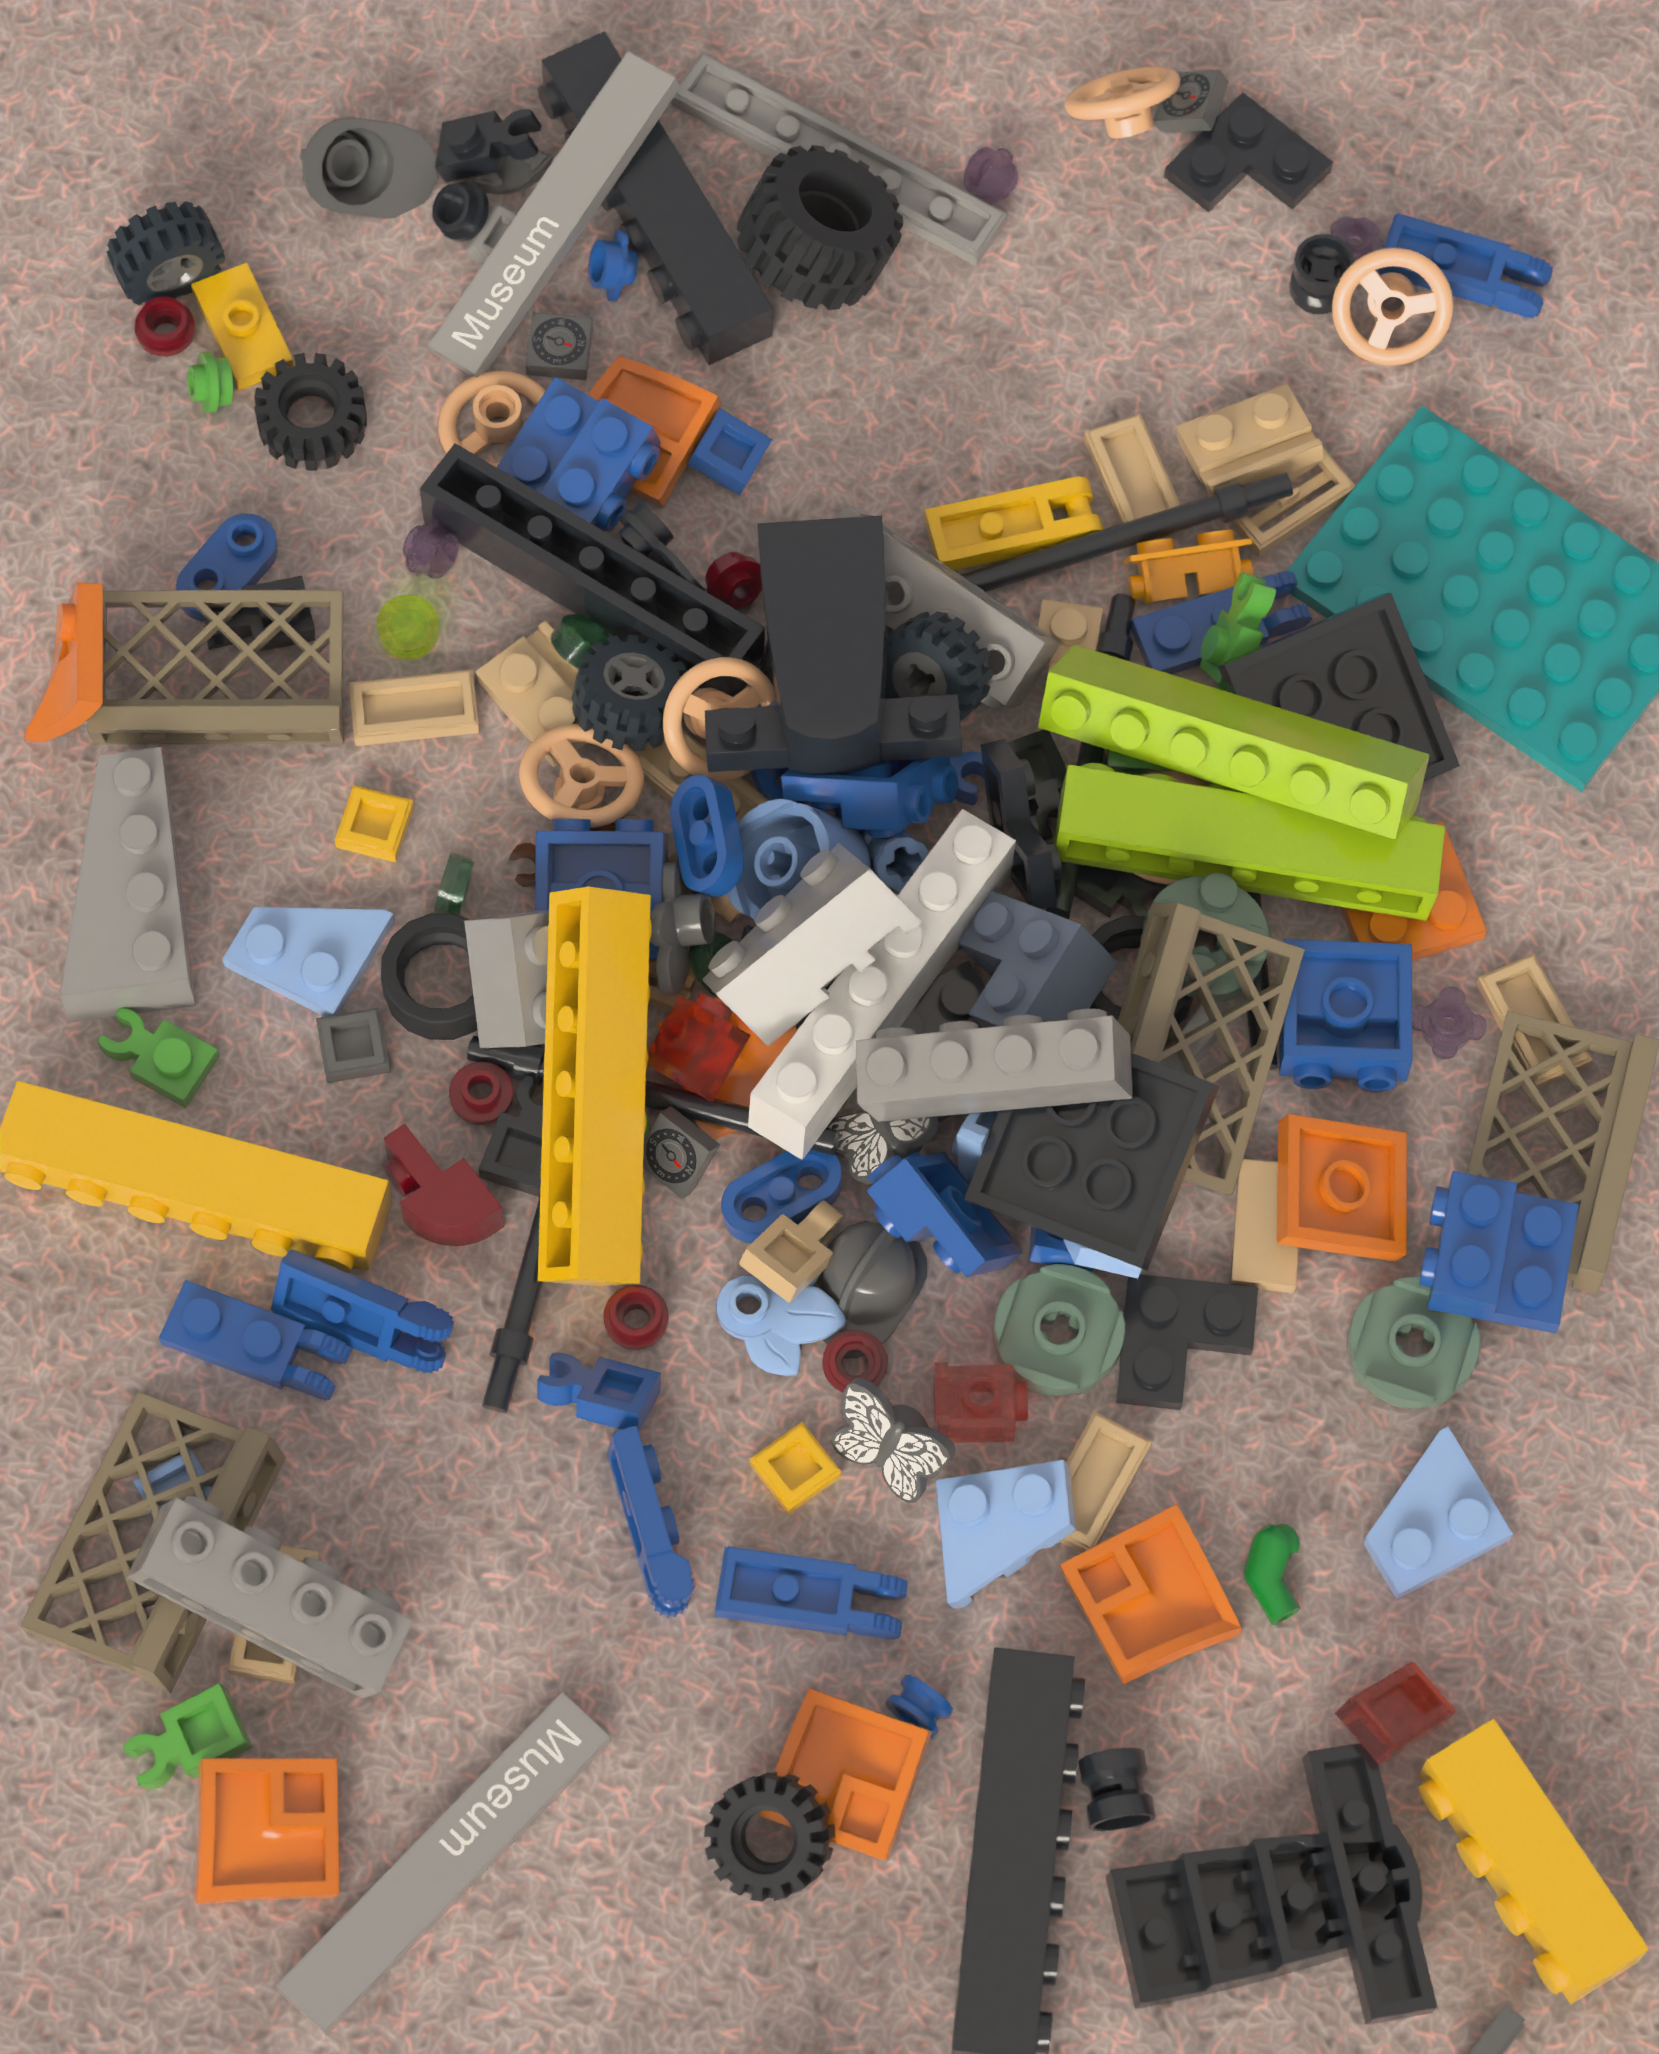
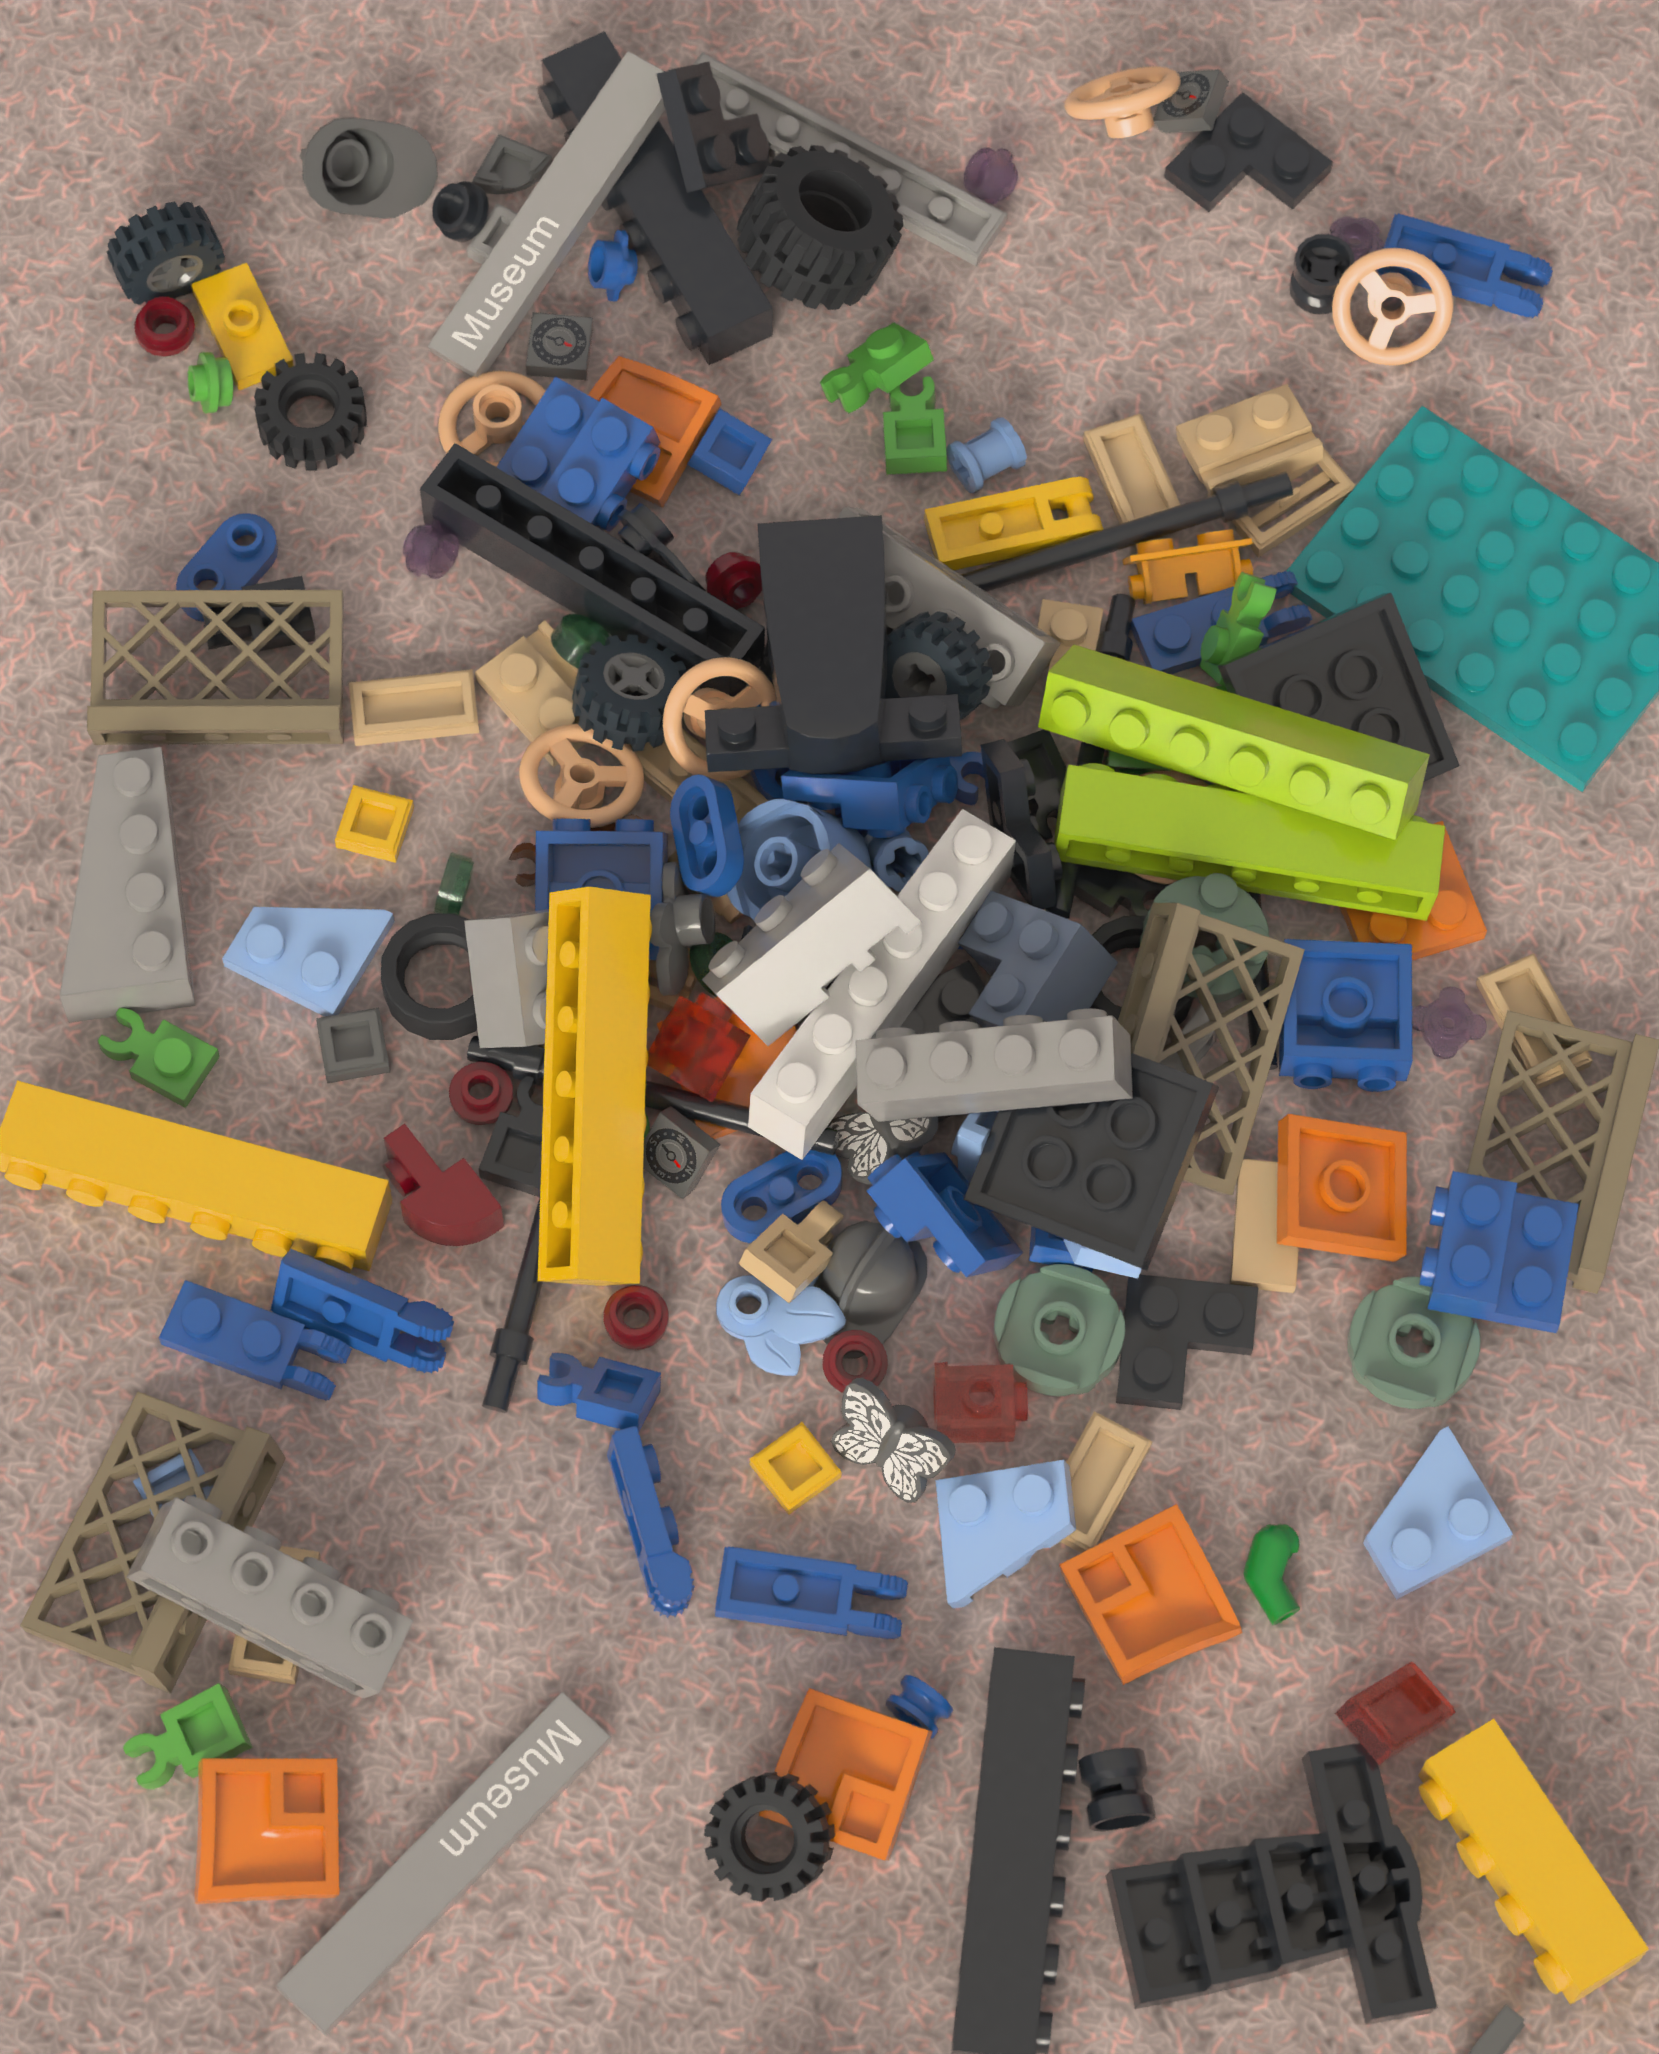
(77, 666): orange plate -> none
(408, 627): clear neon green tile -> none
(479, 141): black plate -> none
(706, 145): none -> black plate
(880, 362): none -> bright green plate
(914, 432): none -> bright green plate
(986, 455): none -> medium blue bush

